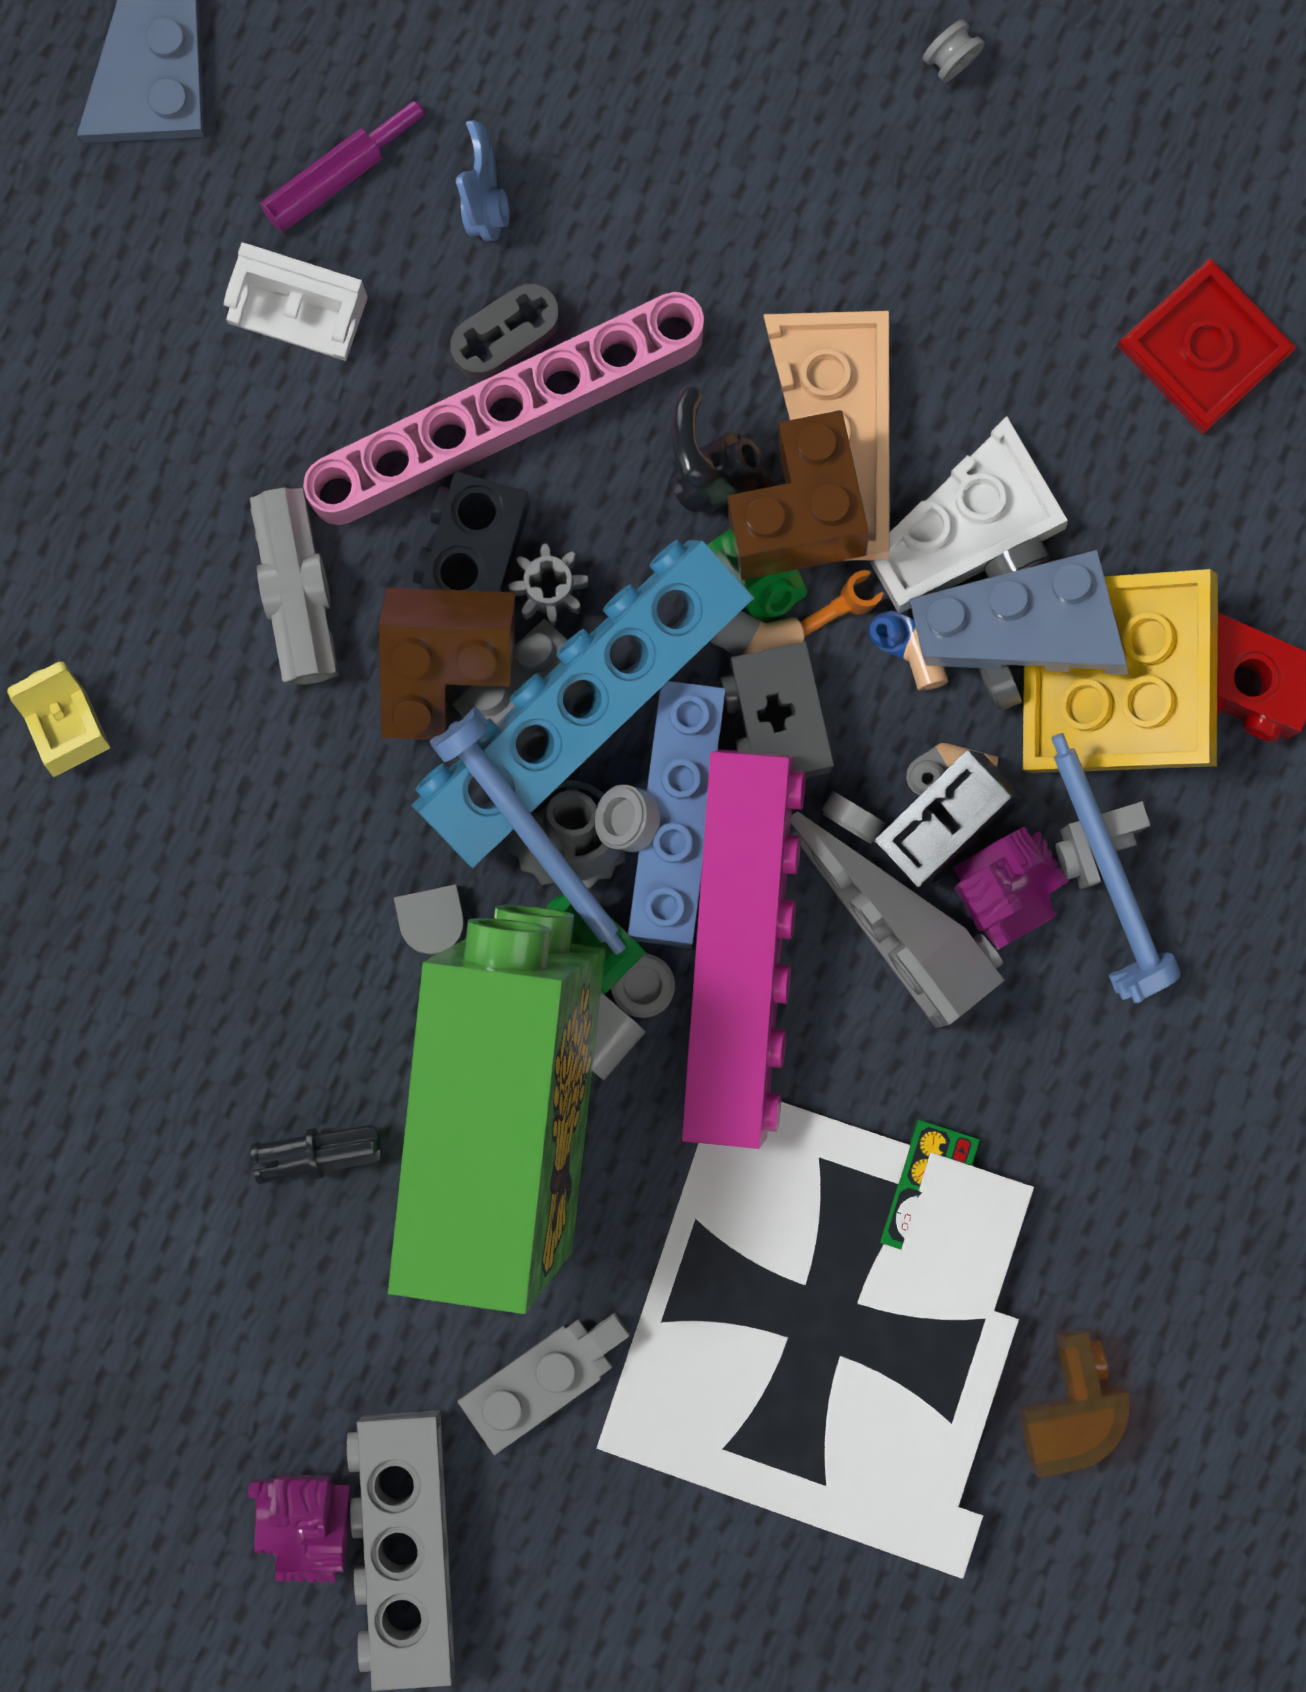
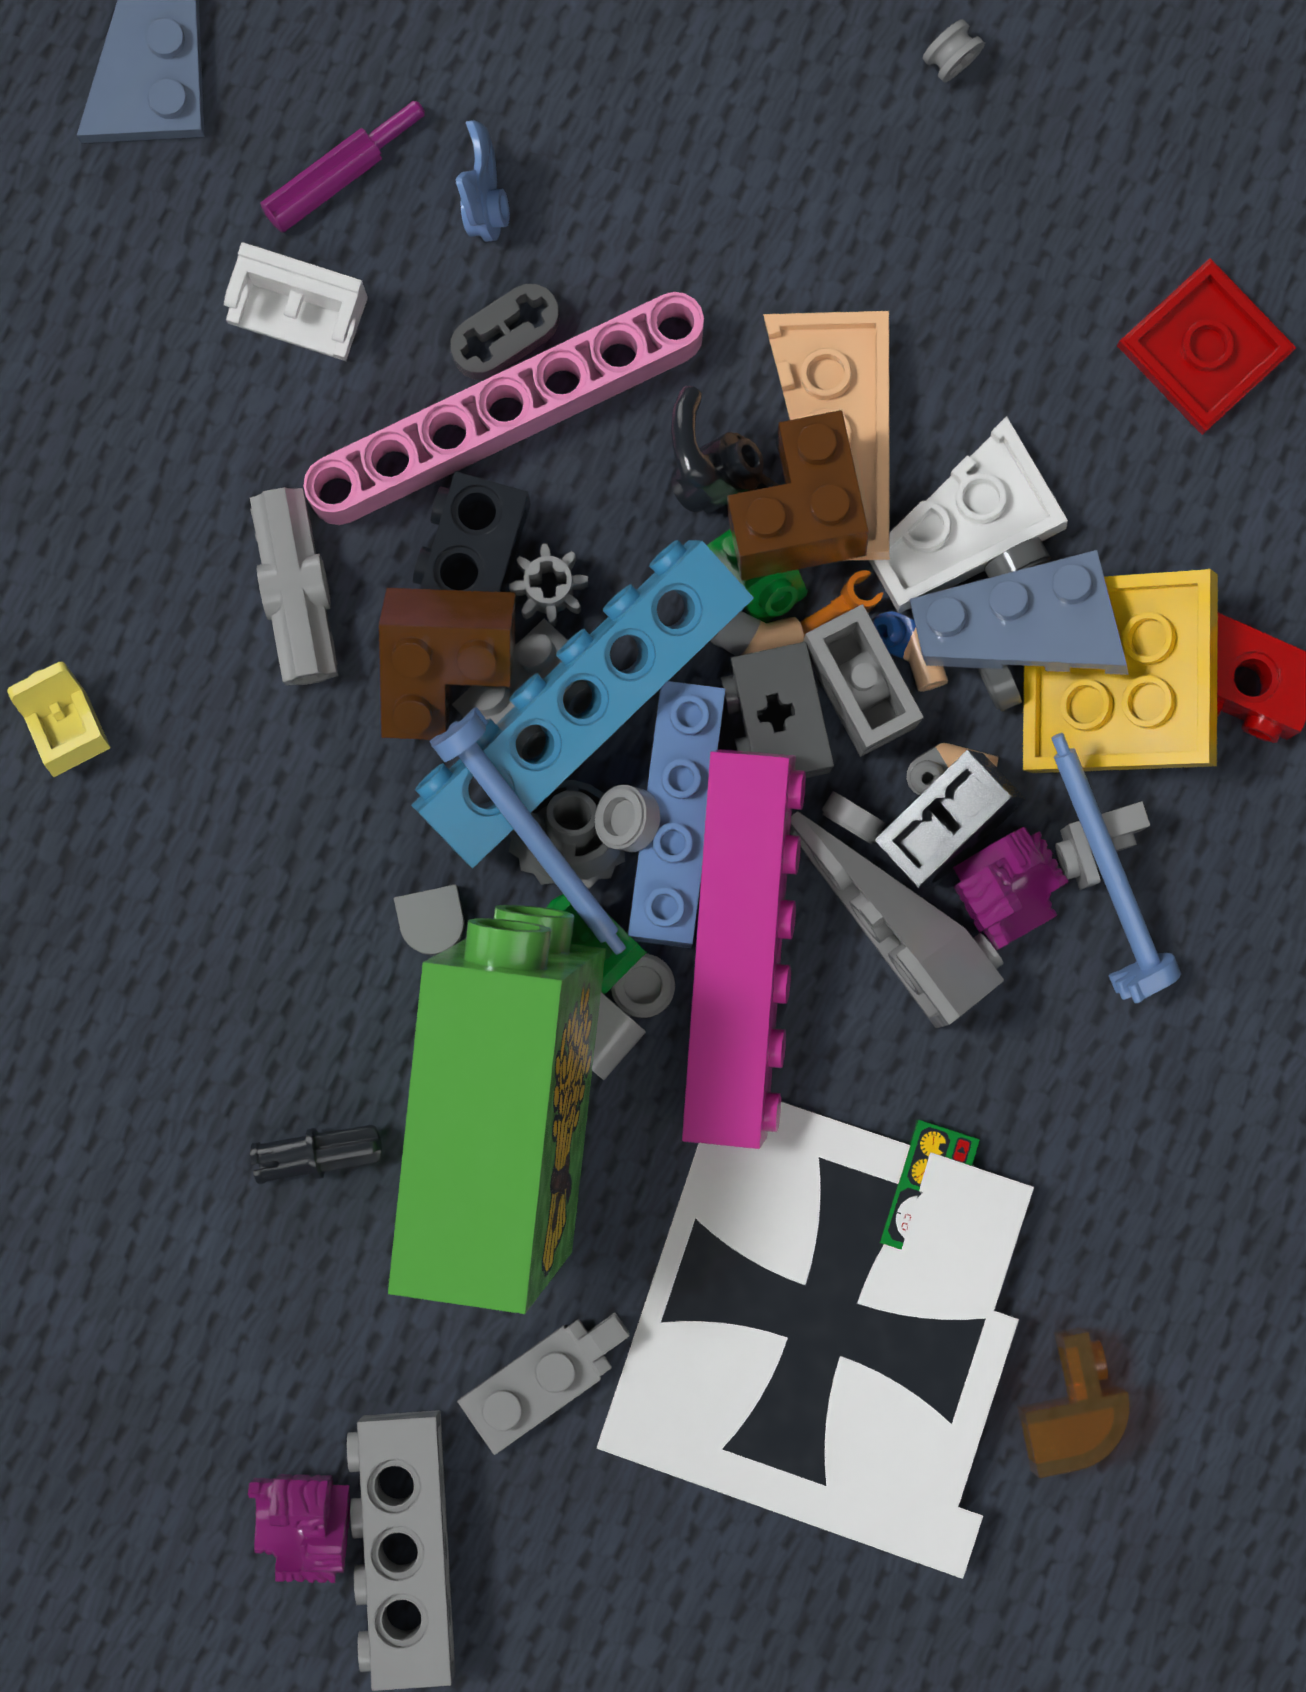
(862, 680): none -> light grey brick

